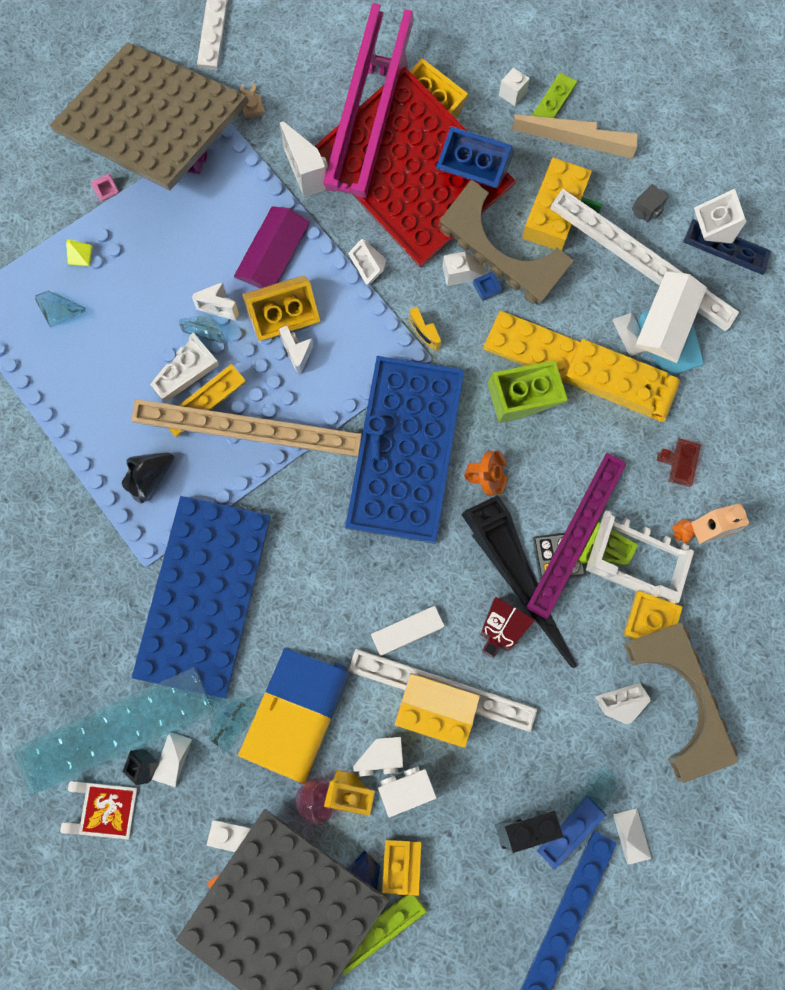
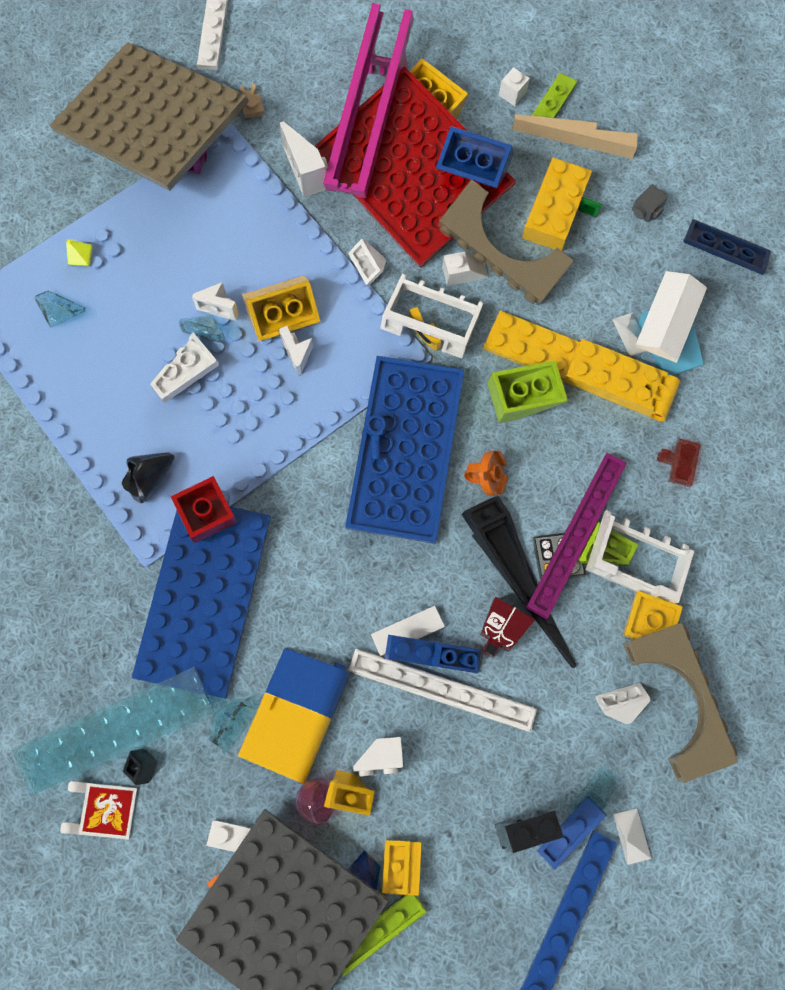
(105, 187): bright pink slope -> none
(172, 759): white slope -> none
(203, 509): none -> red brick
(214, 392): yellow plate -> none
(245, 428): tan plate -> none
(272, 247): magenta slope -> none
(395, 322): none -> white hinge
(406, 792): white brick -> none
(432, 654): none -> blue slope
(437, 710): yellow slope -> none
(487, 286): blue plate -> none
(634, 253): white plate -> none
(683, 531): orange piece -> none
(721, 218): white slope -> none
(728, 522): light nougat torso -> none

